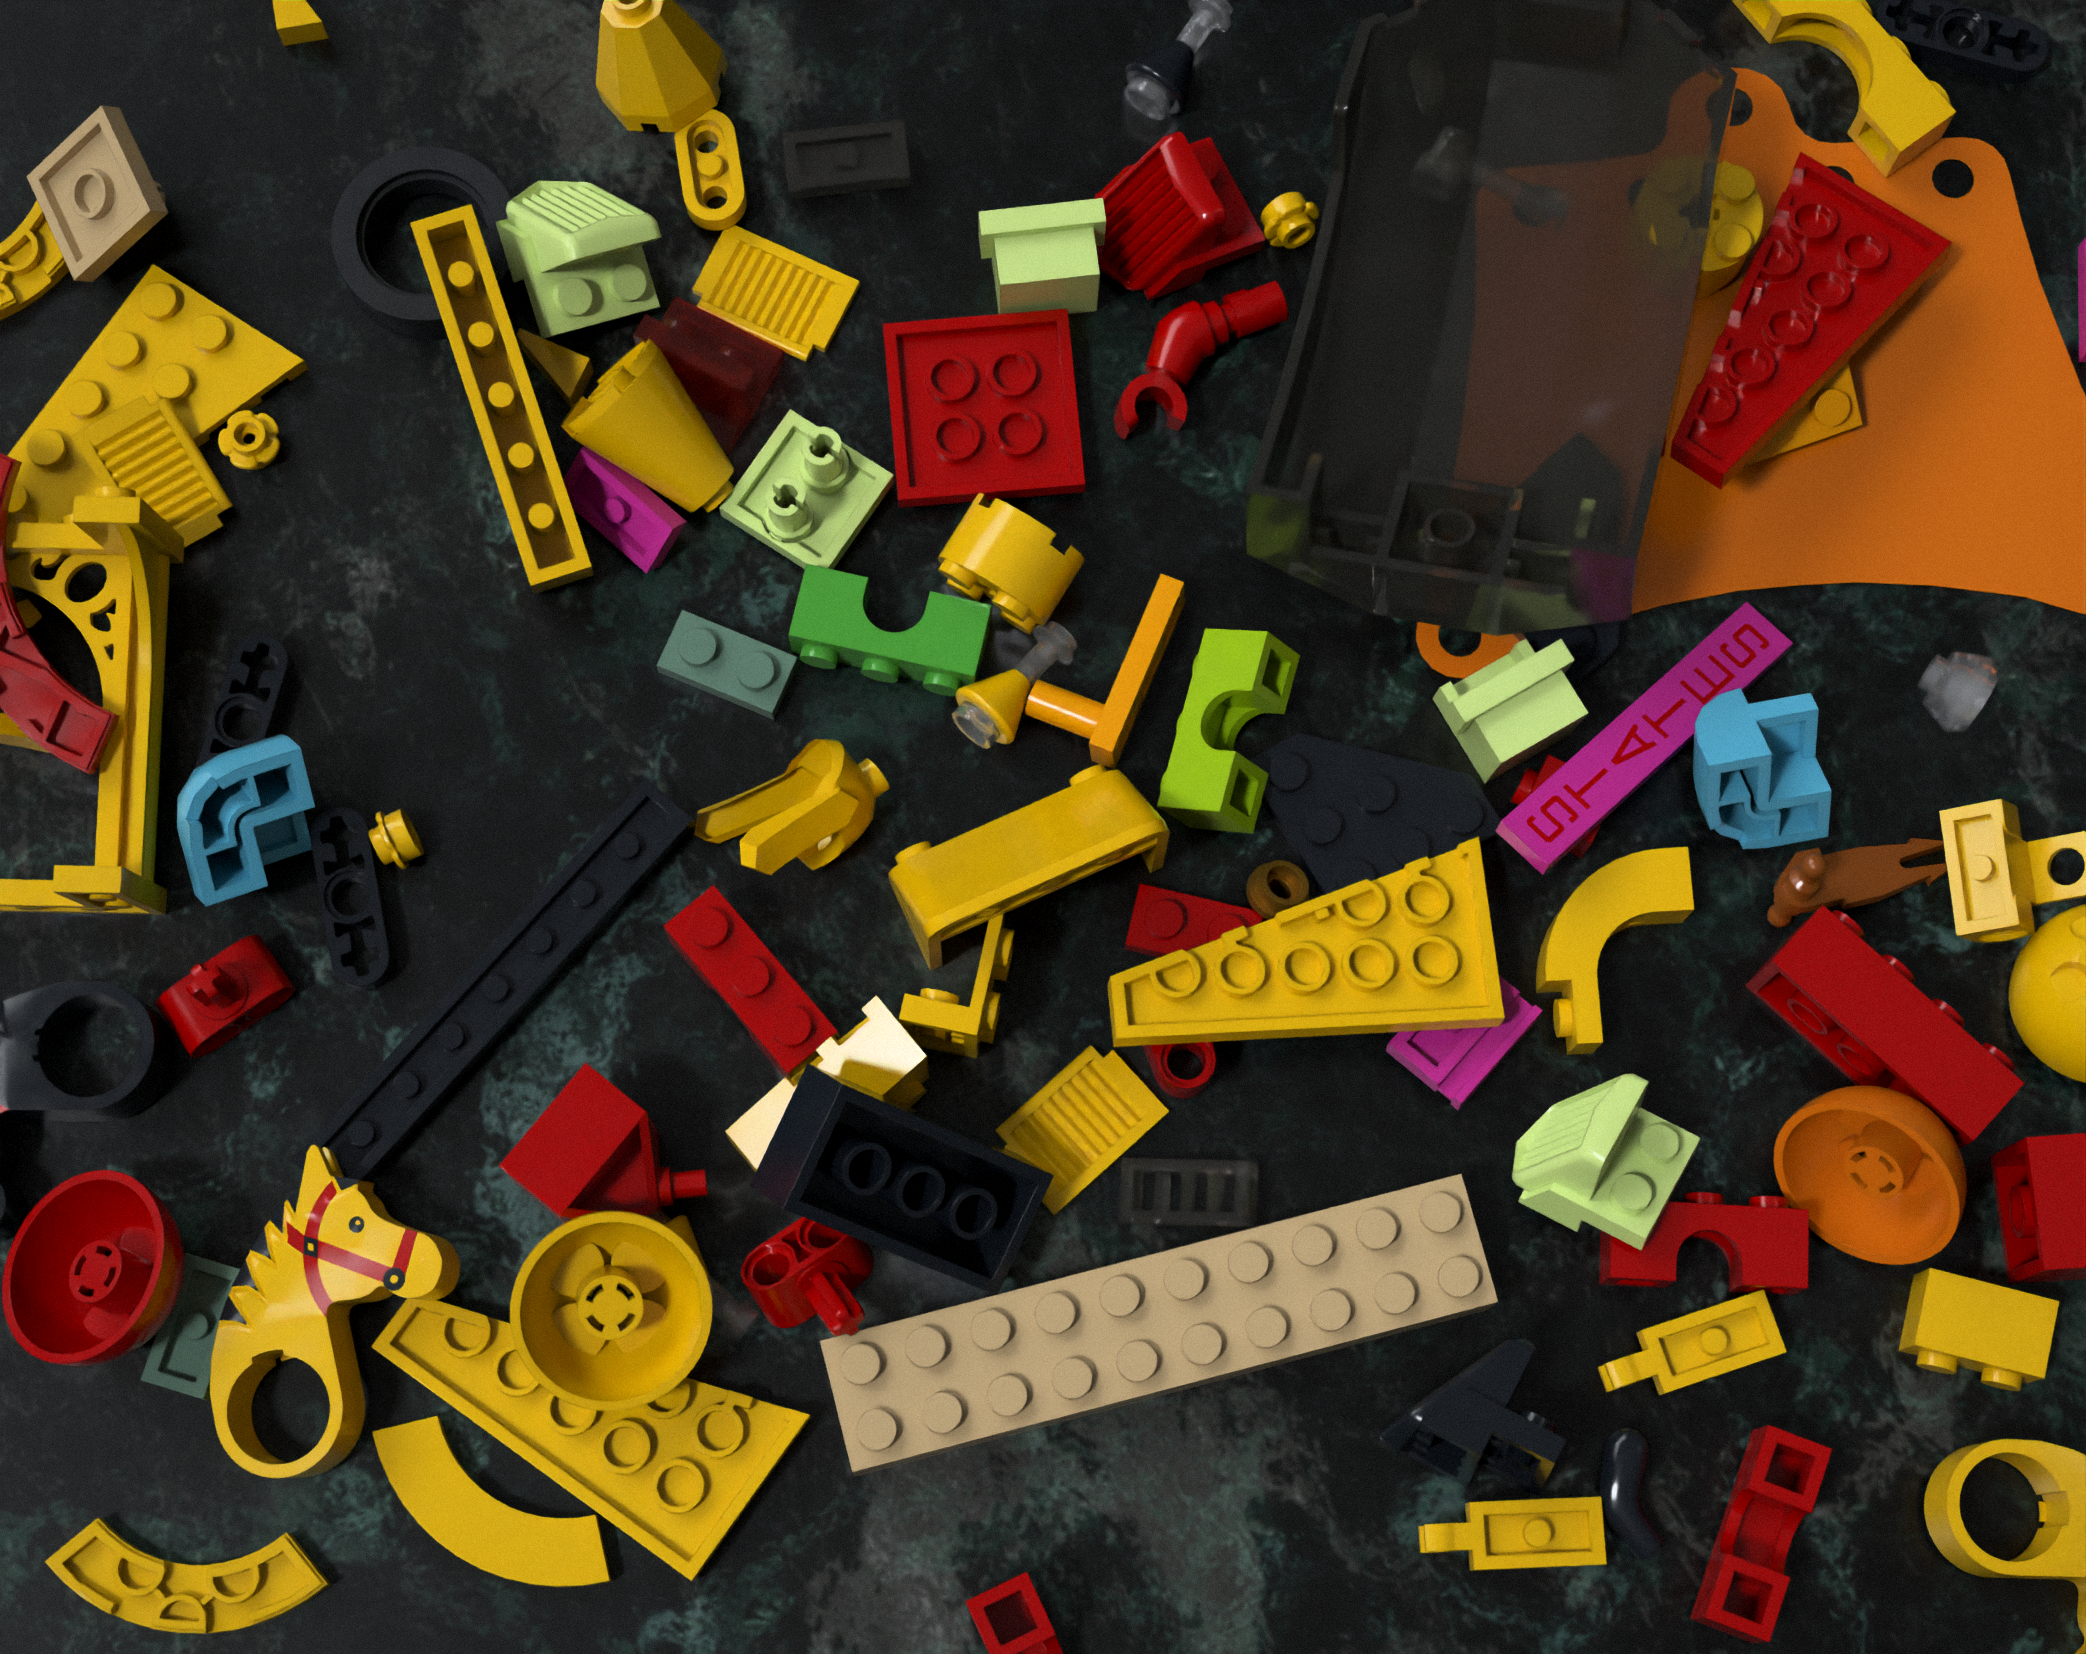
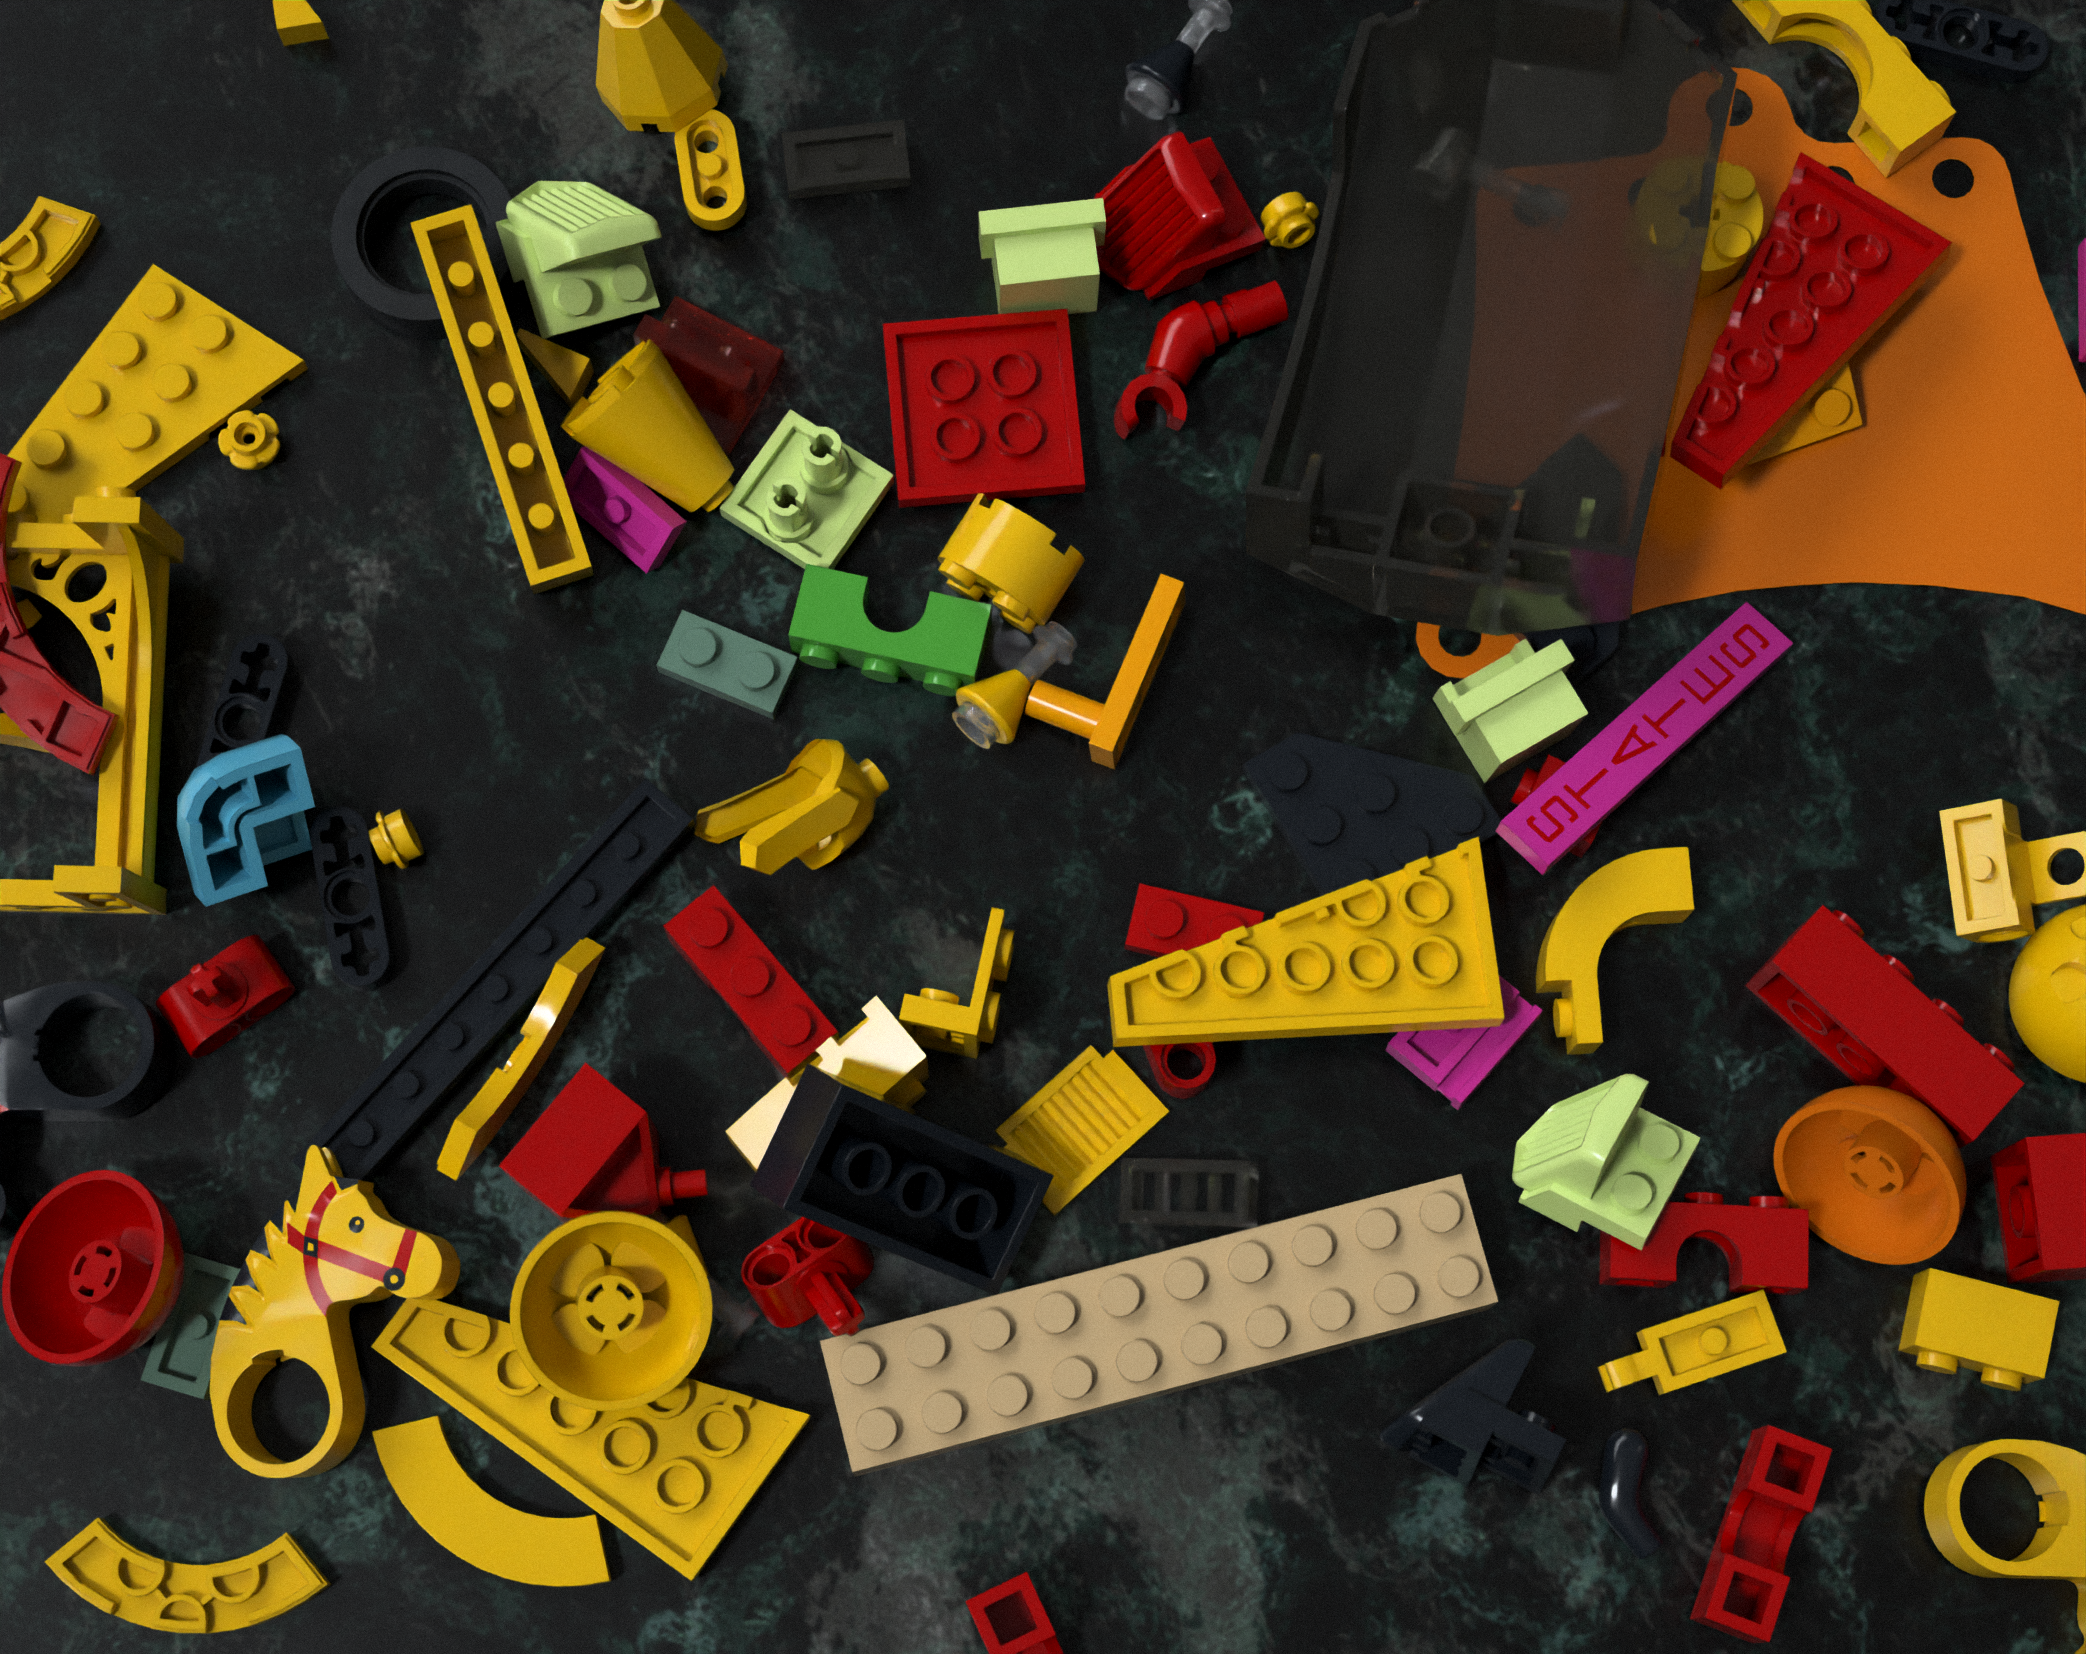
(97, 194): tan tile -> none
(155, 456): yellow window -> none
(507, 1086): none -> yellow tile
(774, 292): yellow window -> none
(1025, 856): yellow windscreen -> none
(1231, 682): lime arch -> none
(1282, 878): pearl gold plate -> none
(1523, 1534): yellow plate -> none
(1761, 770): medium azure brick -> none
(1850, 877): dark orange piece -> none
(1958, 688): clear cone -> none

